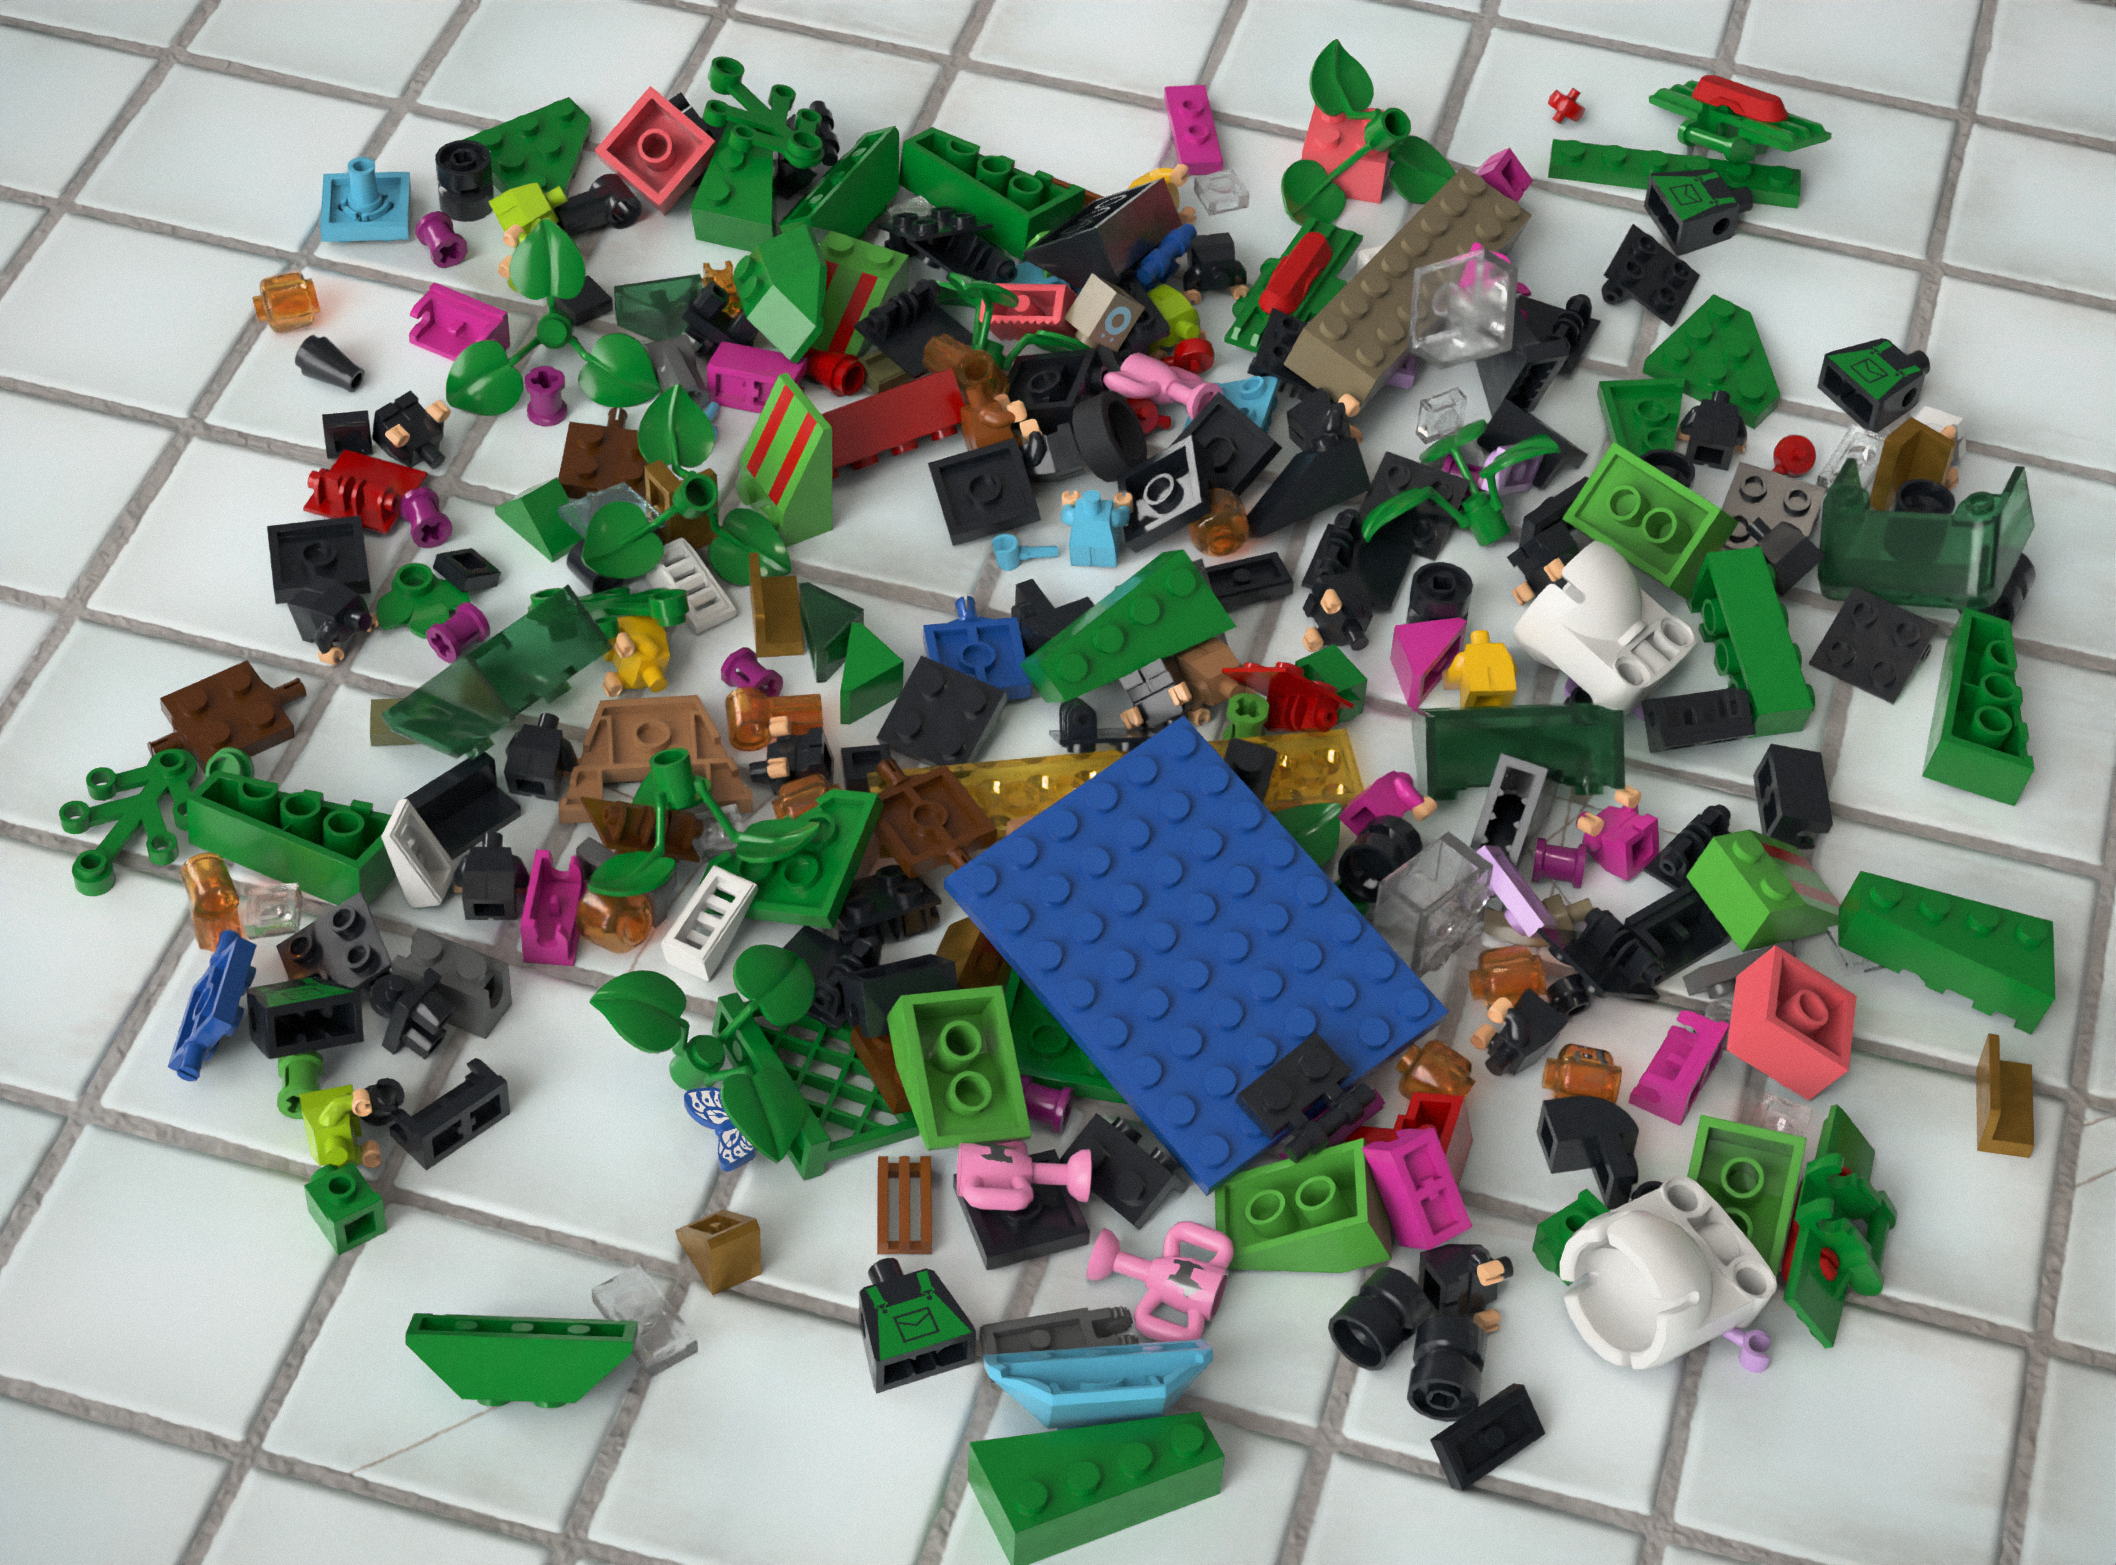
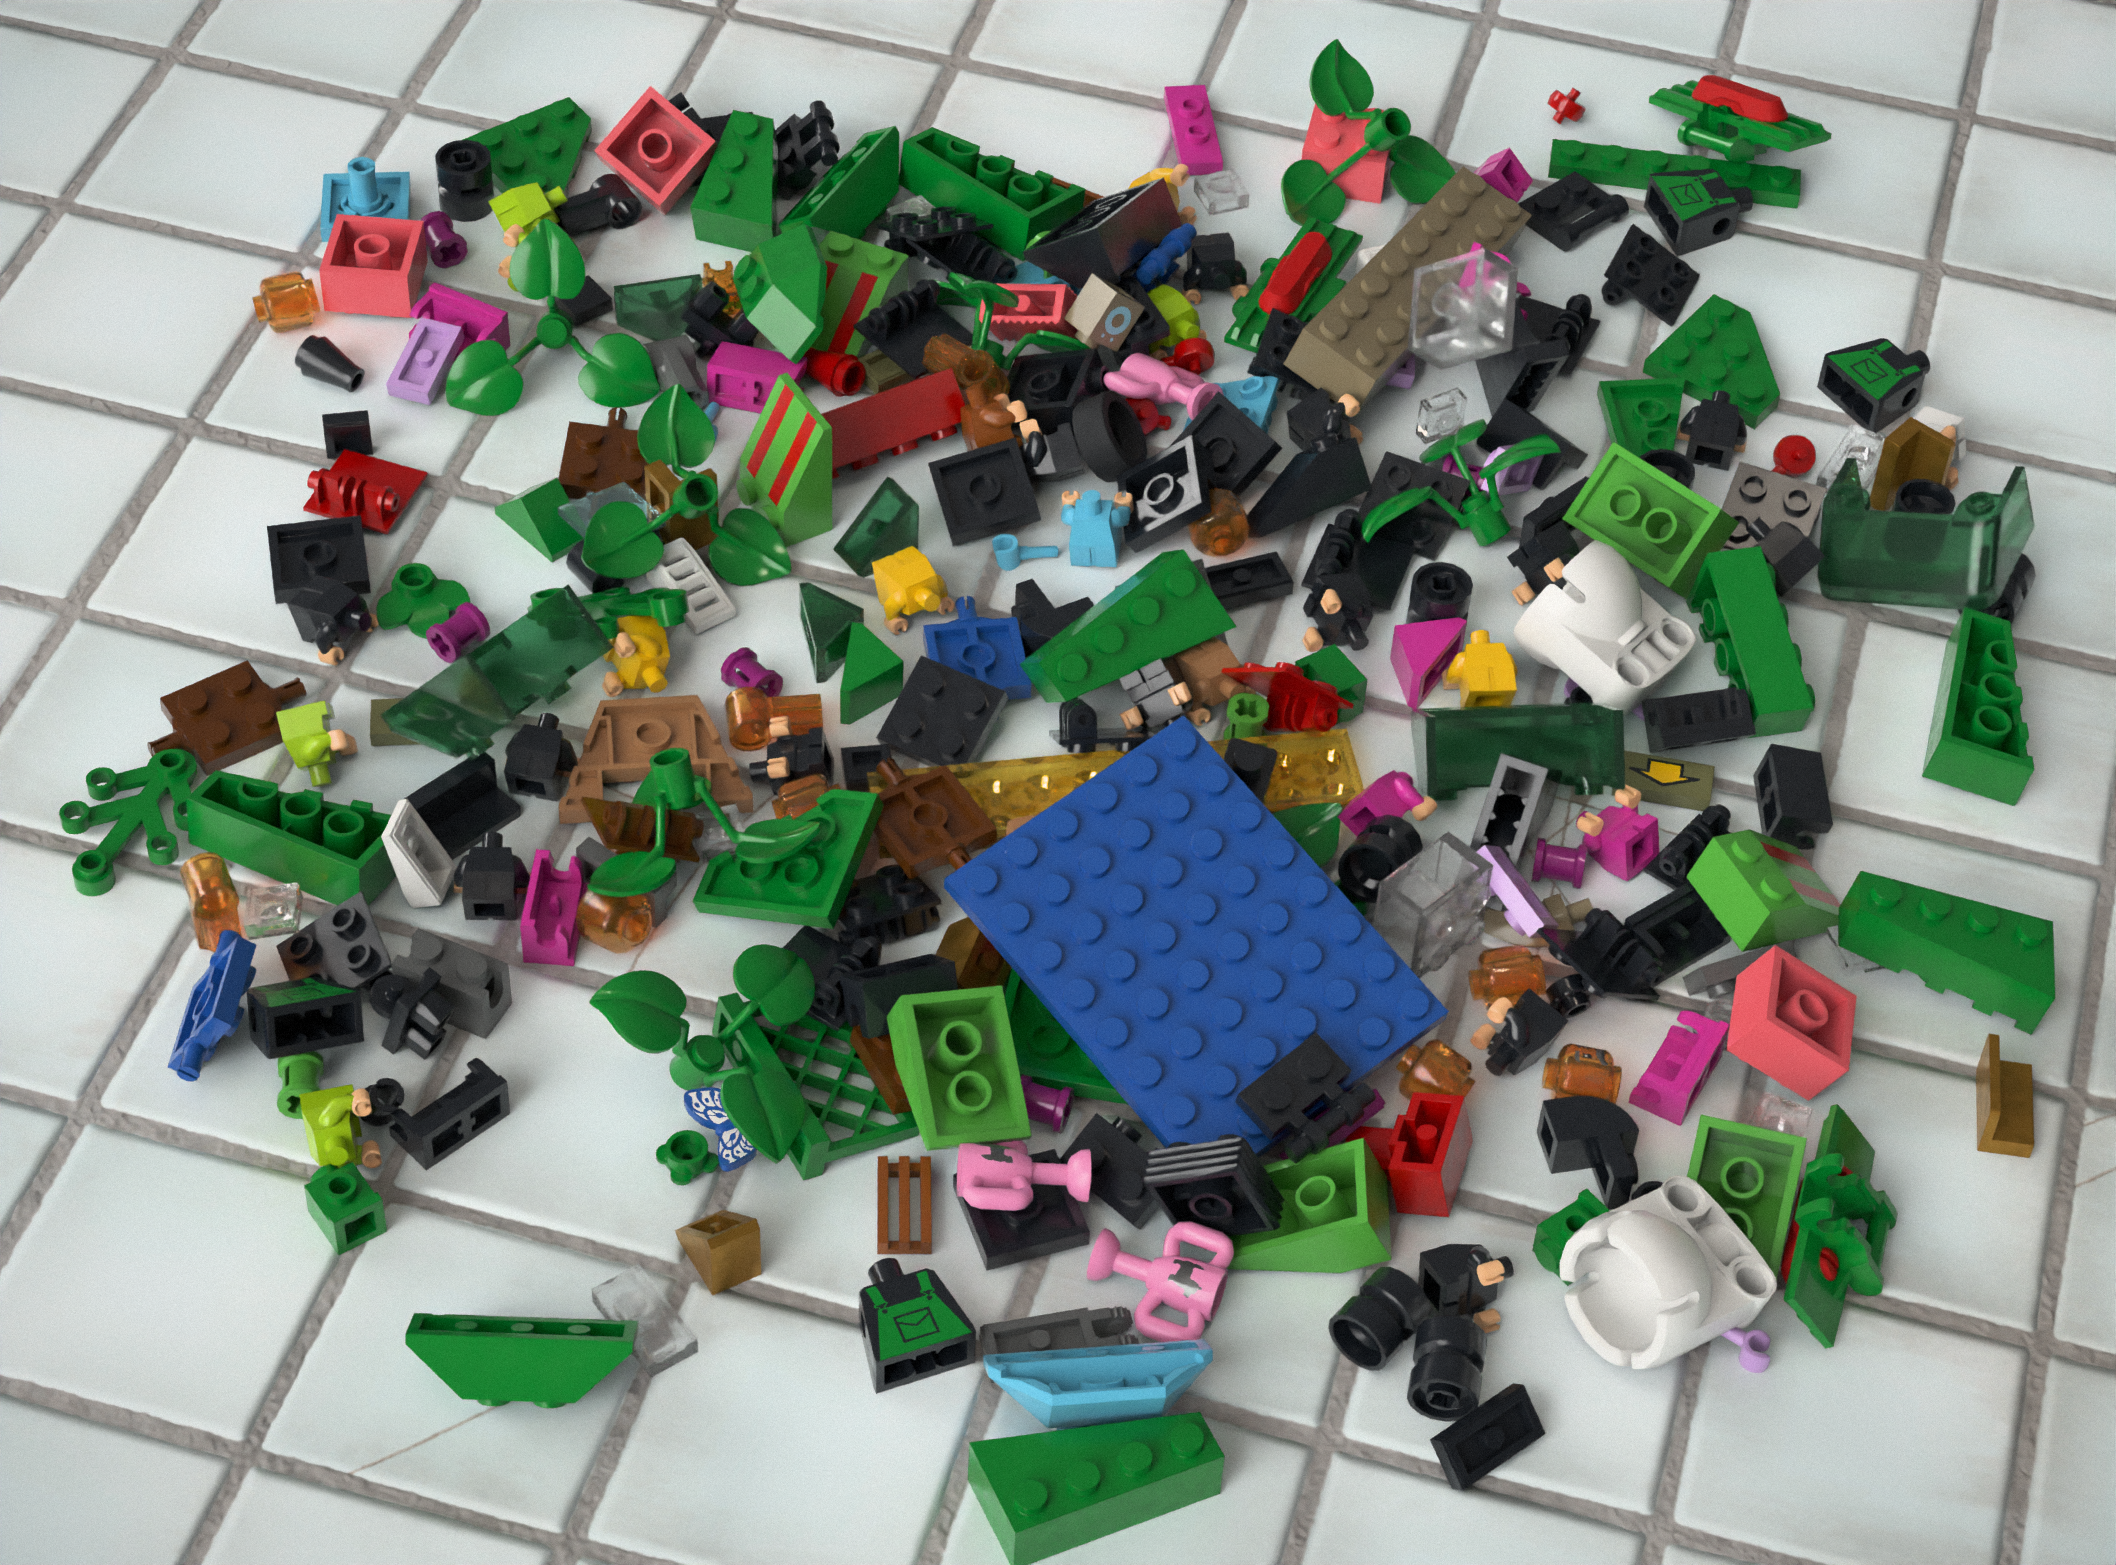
(230, 761): green plate -> none
(312, 742): none -> lime piece
(373, 265): none -> coral brick
(410, 431): black piece -> none
(425, 361): none -> lavender plate
(429, 525): magenta bush -> none
(466, 570): black tile -> none
(545, 390): magenta bush -> none
(686, 1145): none -> green plate
(694, 951): white slope -> none
(775, 613): pearl gold panel -> none
(799, 147): green plant -> none
(881, 529): none -> clear green slope
(907, 586): none -> yellow piece
(1214, 1186): none -> black brick
(1417, 1188): dark pink hinge -> none
(1568, 201): none -> black plate
(1669, 780): none -> olive tile
(1874, 645): black hinge -> none

